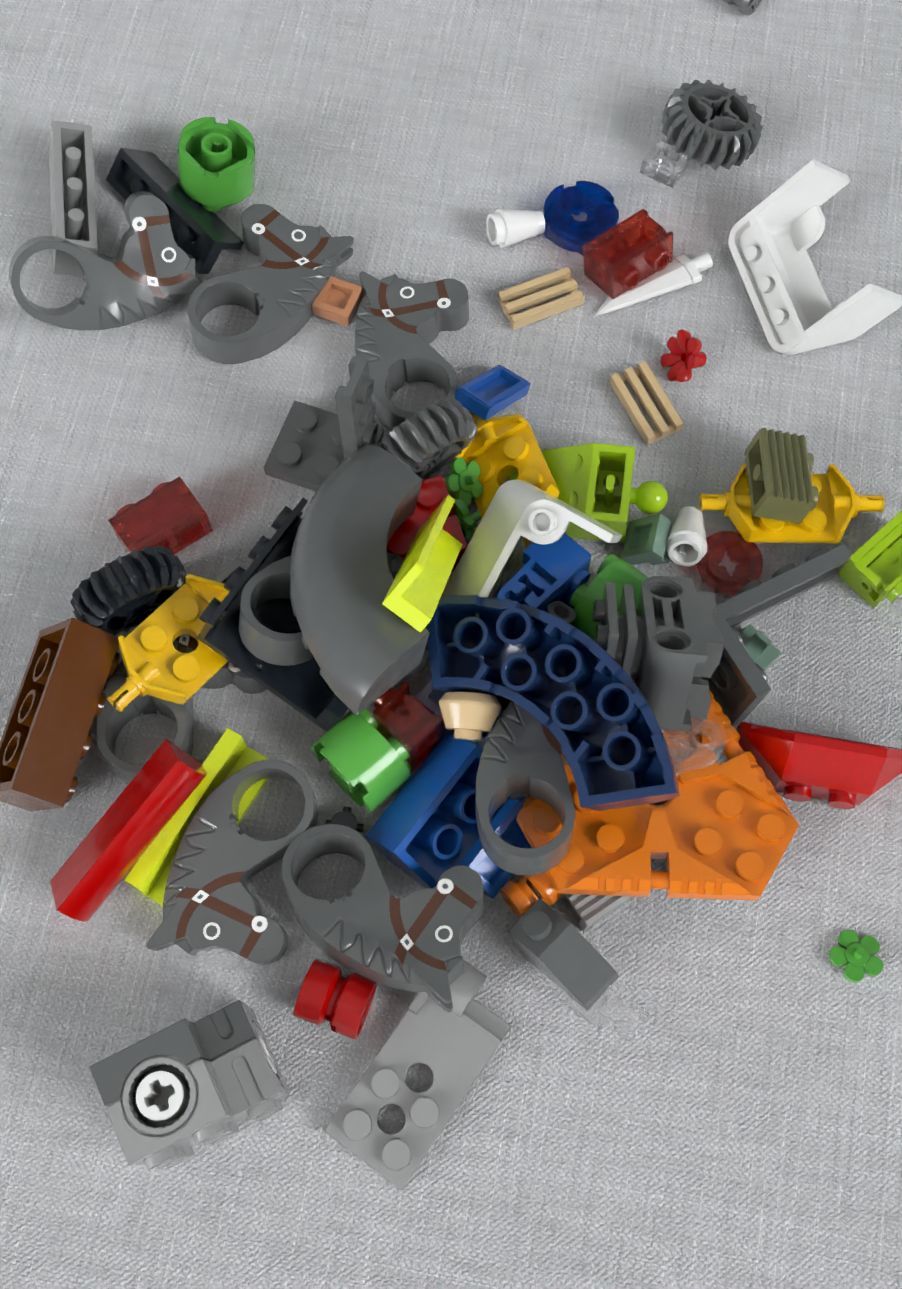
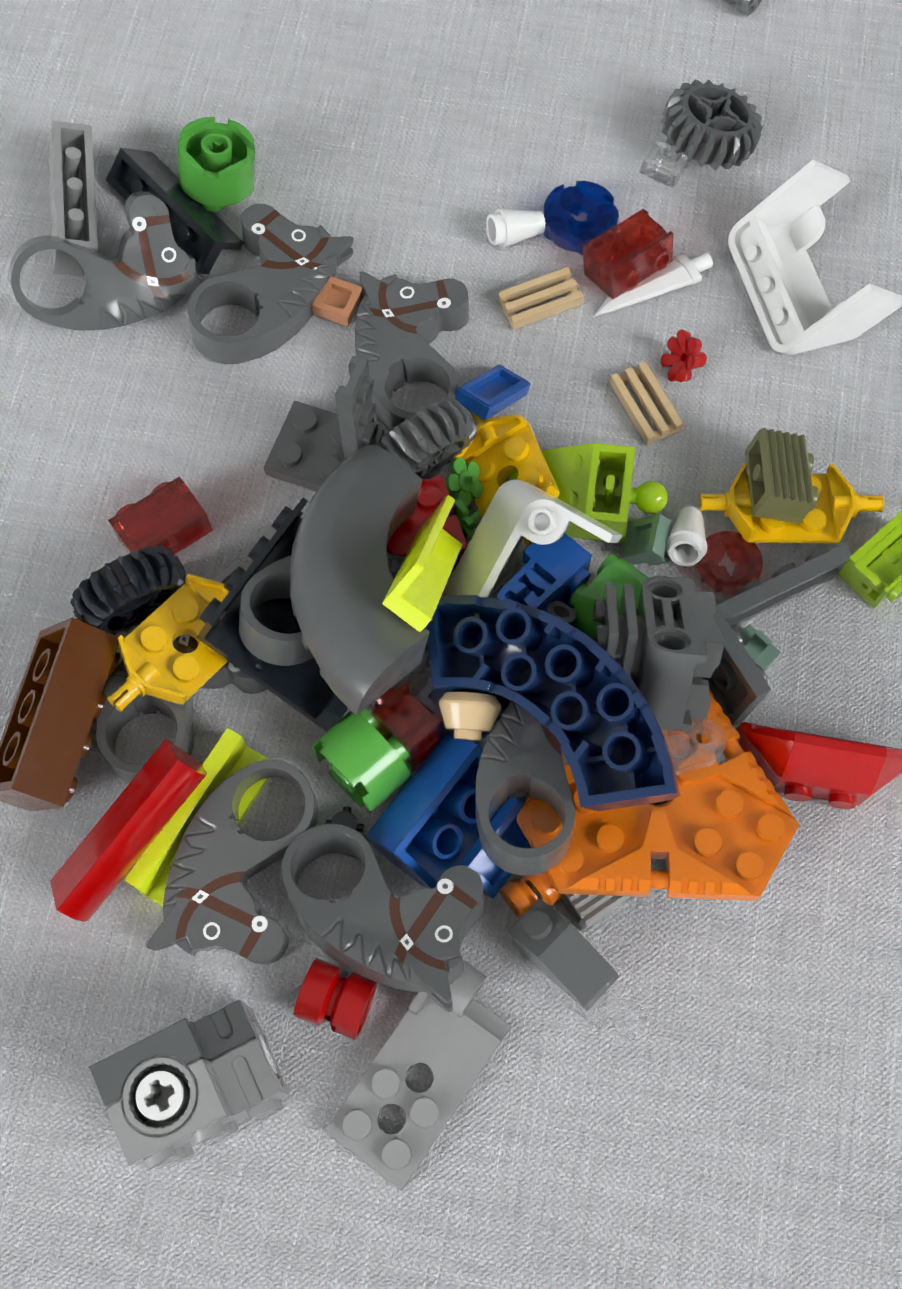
(856, 955): bright green plant -> none

